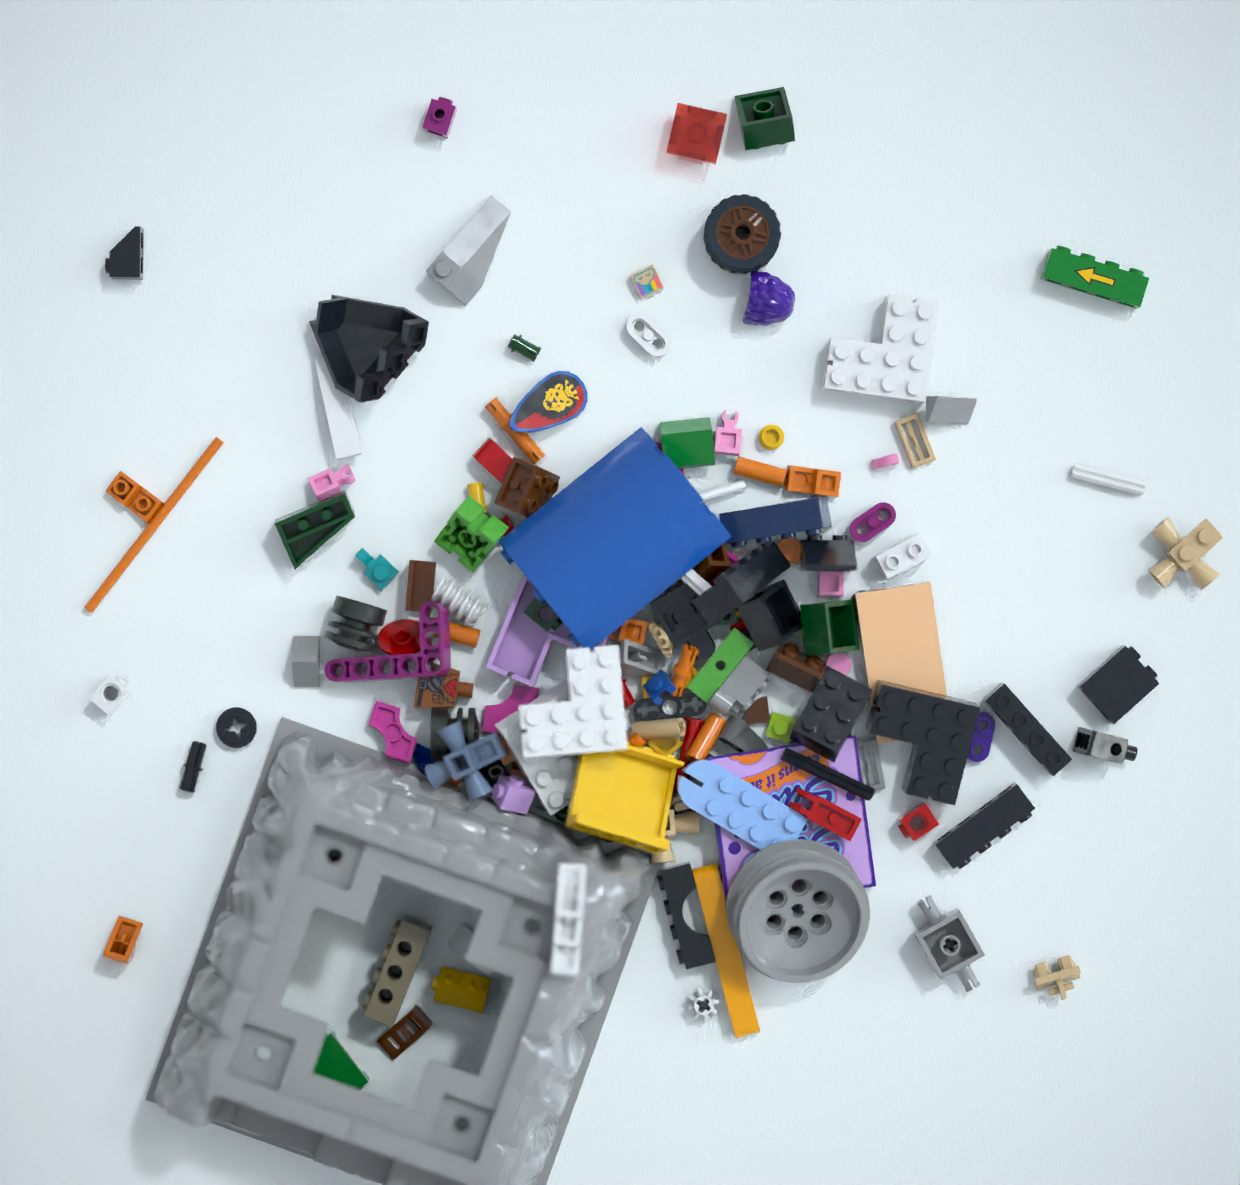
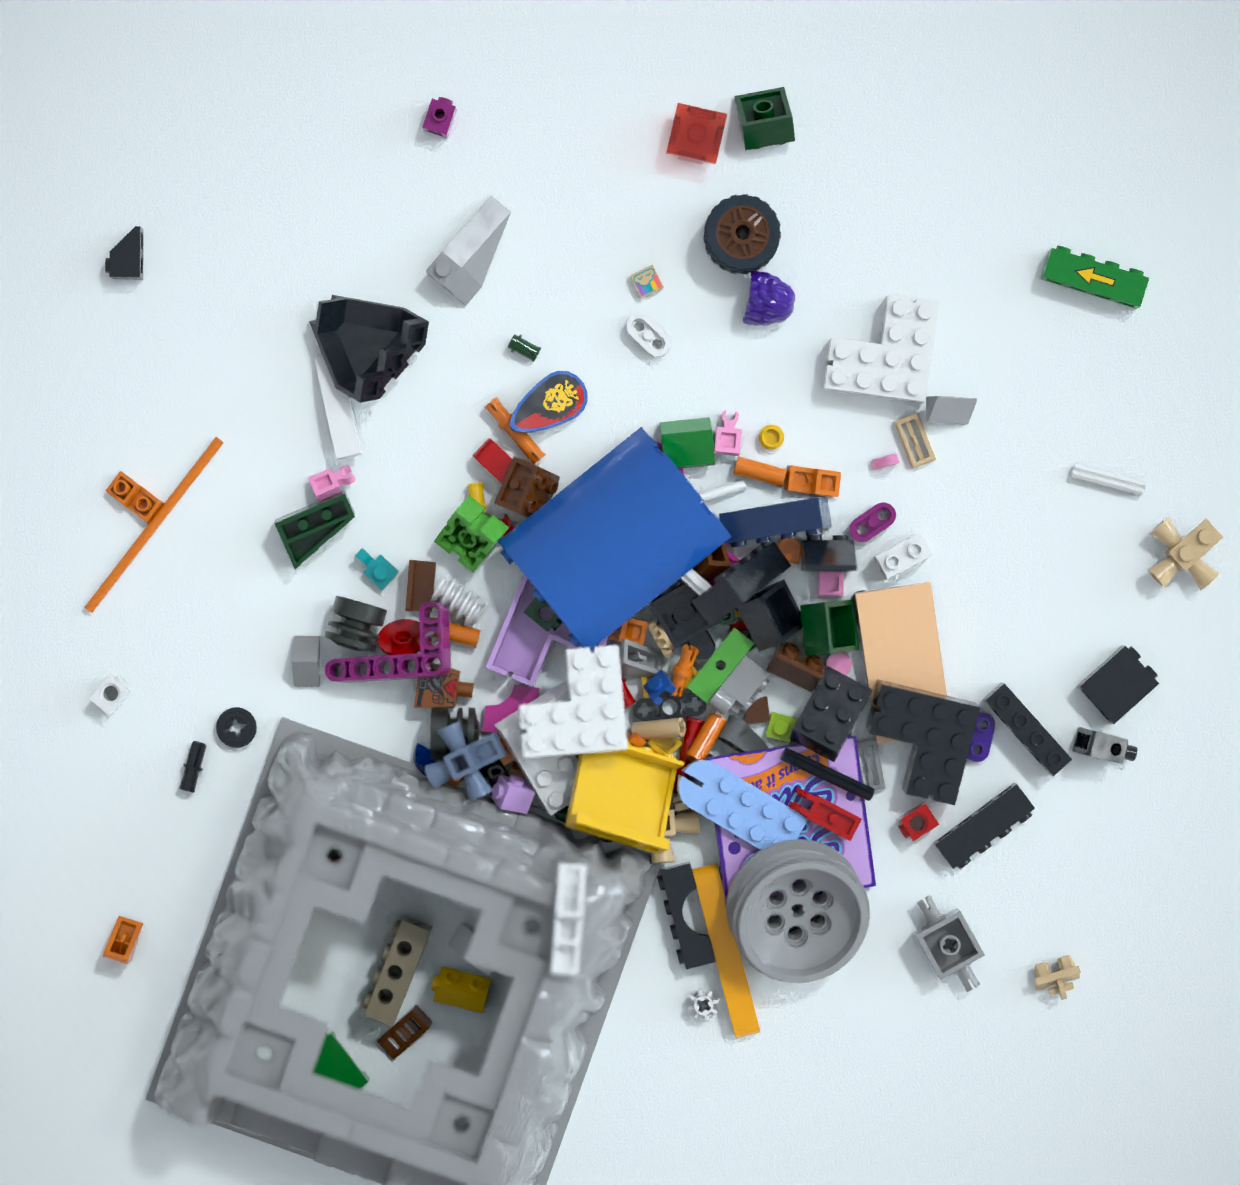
(398, 742): dark pink tile -> none

